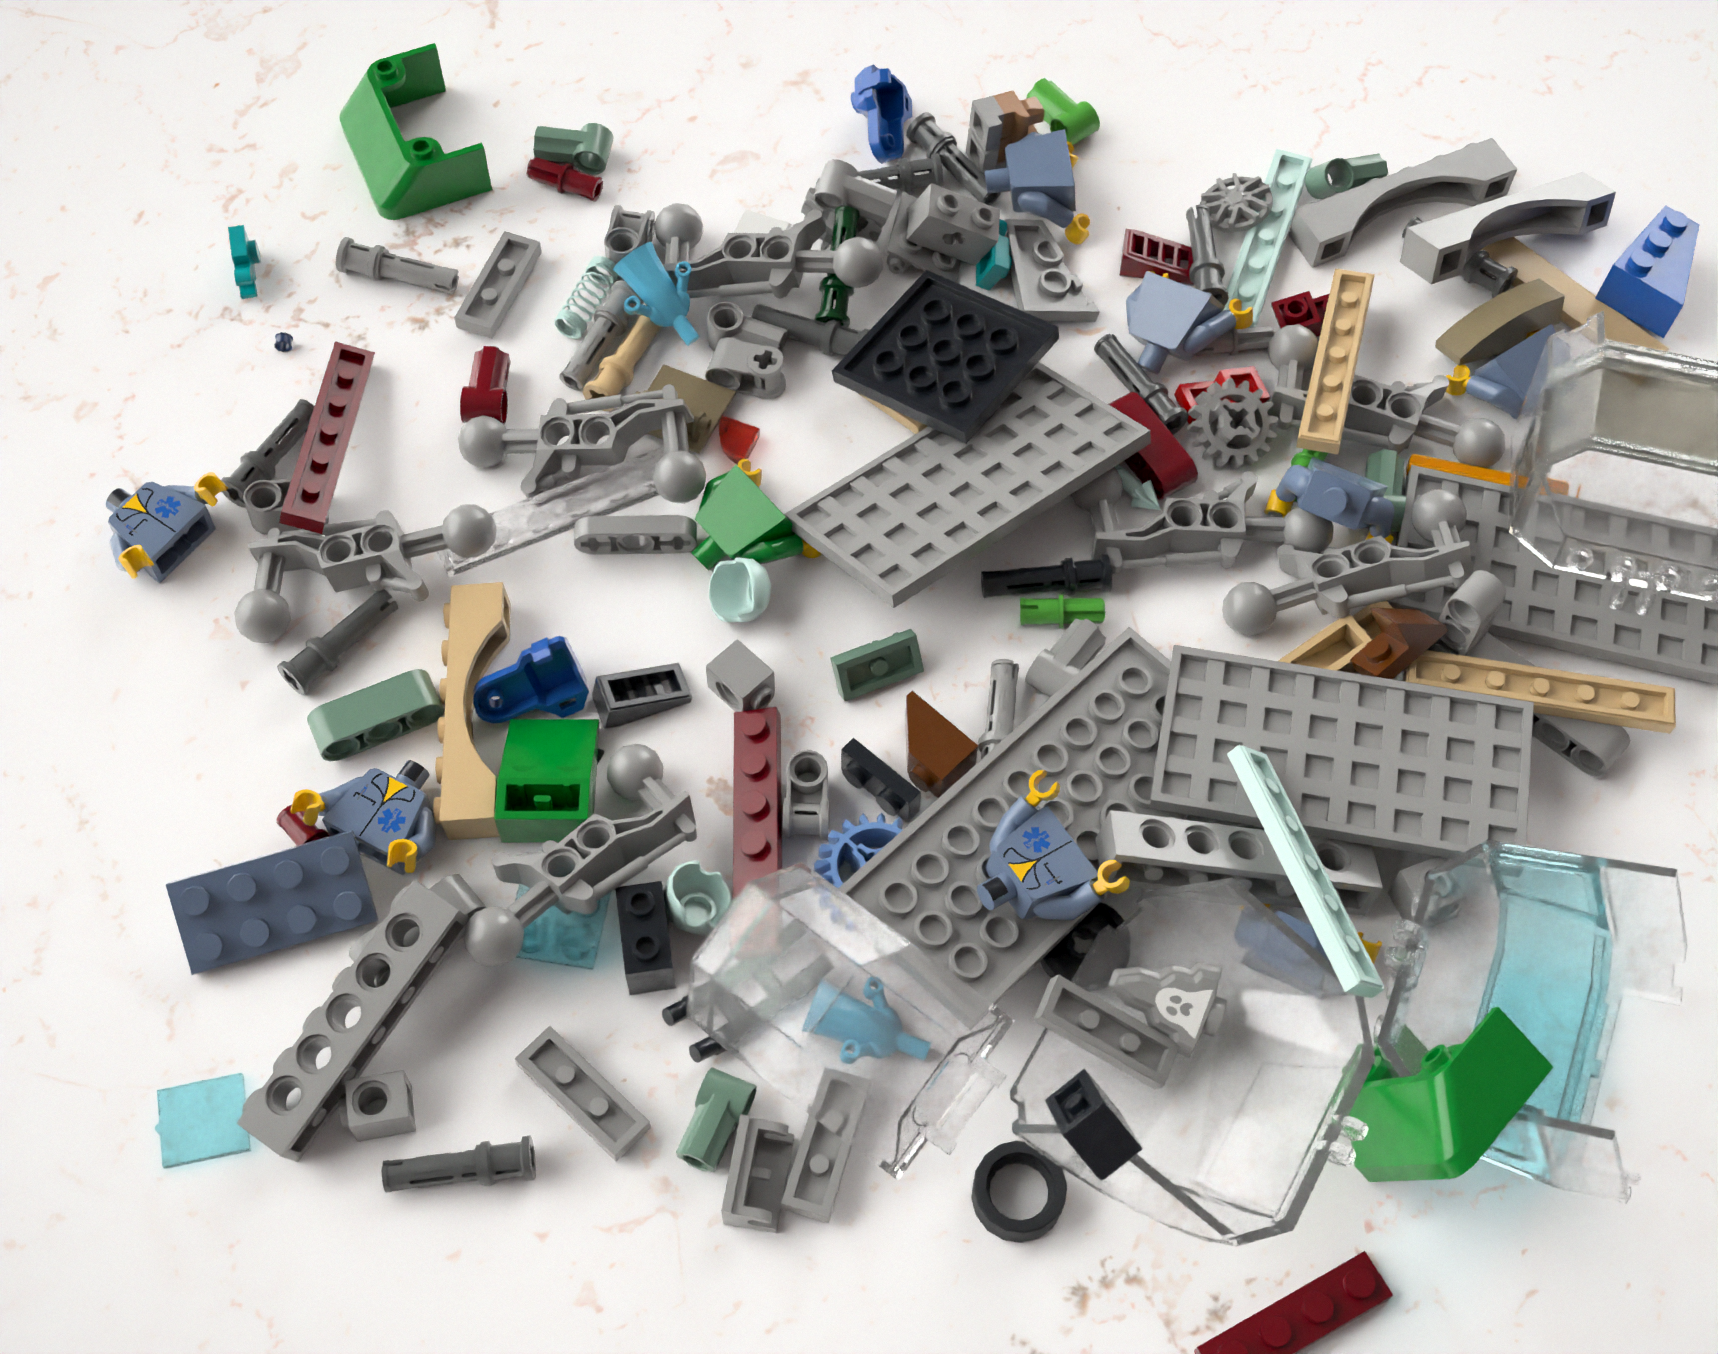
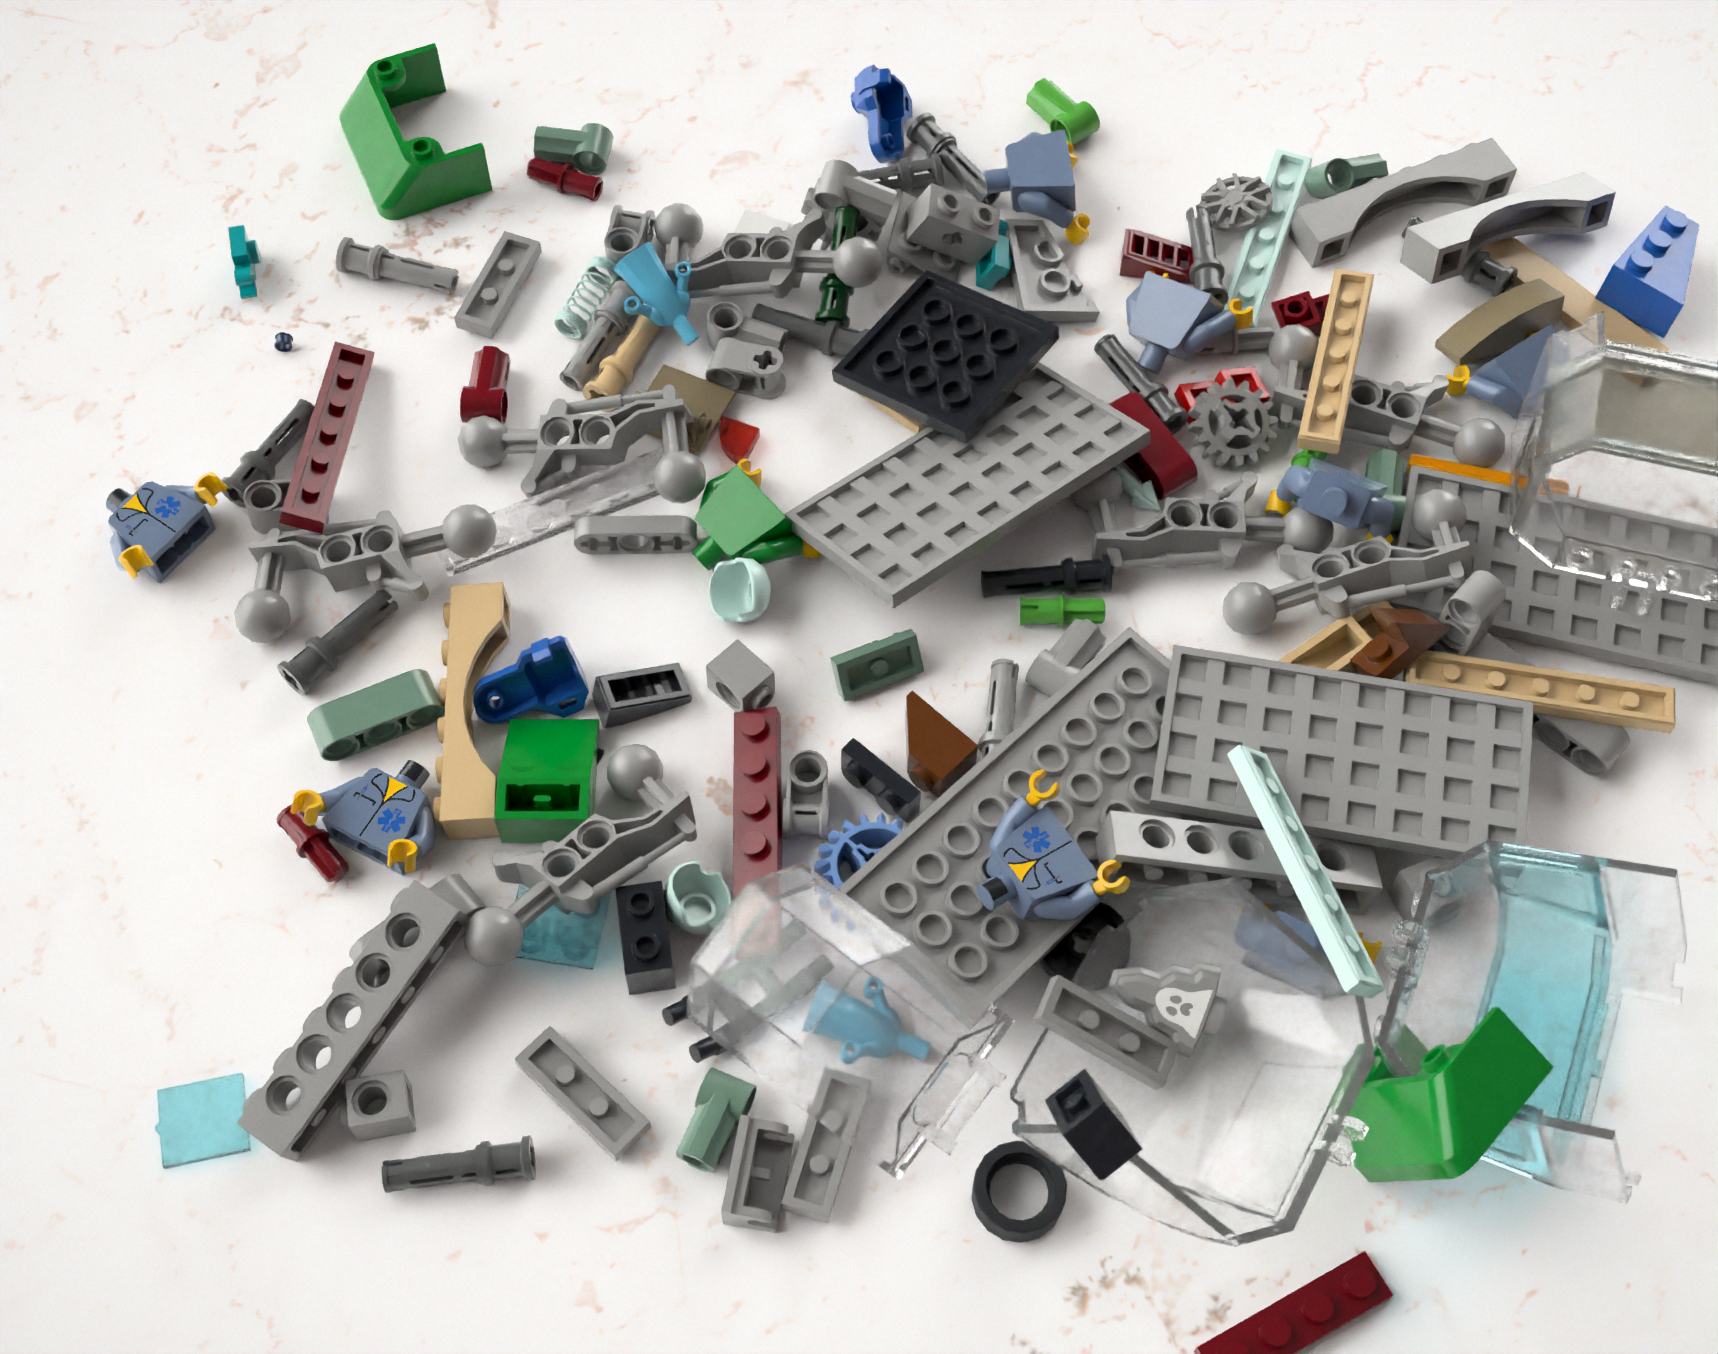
(271, 902): sand blue plate -> none
(999, 122): hips -> none

